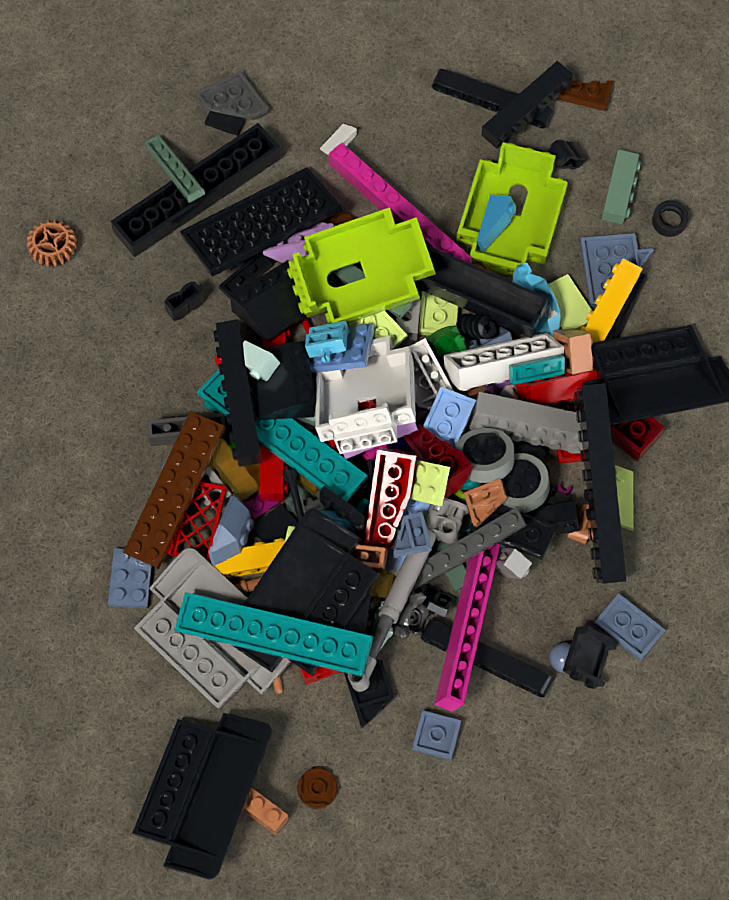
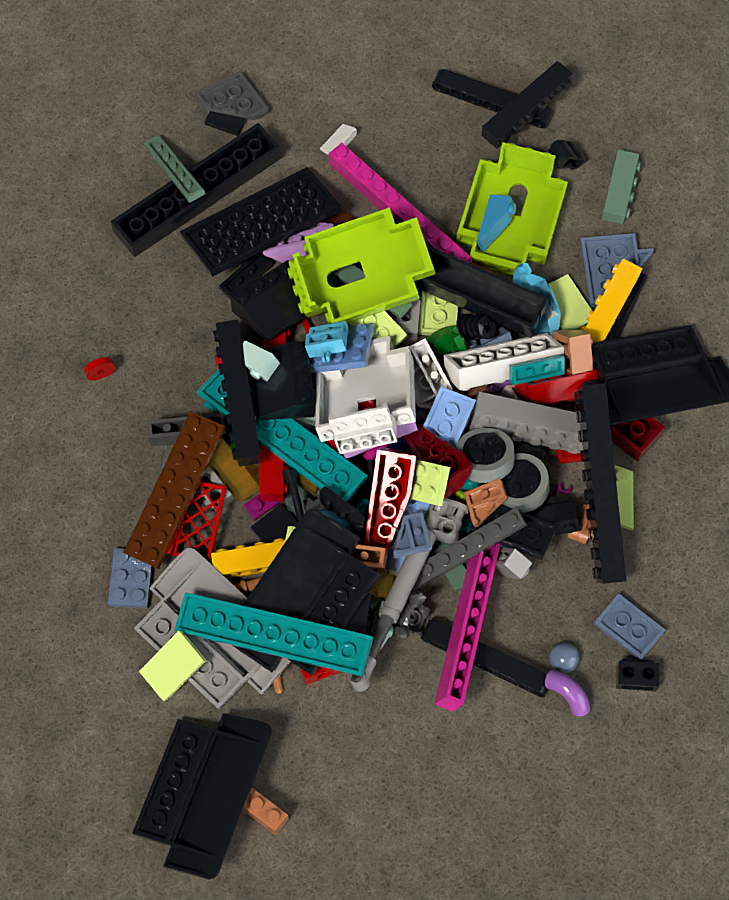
(58, 234): nougat gear -> none
(99, 368): none -> red piece
(172, 665): none -> yellowish green tile
(182, 302): black brick -> none
(231, 531): sand blue wedge -> none
(317, 796): reddish brown tile -> none
(374, 698): black wing -> none
(436, 735): sand blue plate -> none
(437, 601): black wing -> none
(570, 691): none -> medium lavender cylinder
(588, 94): reddish brown wing -> none
(588, 656): black panel -> none
(637, 681): none -> black brick
(670, 231): black tyre -> none

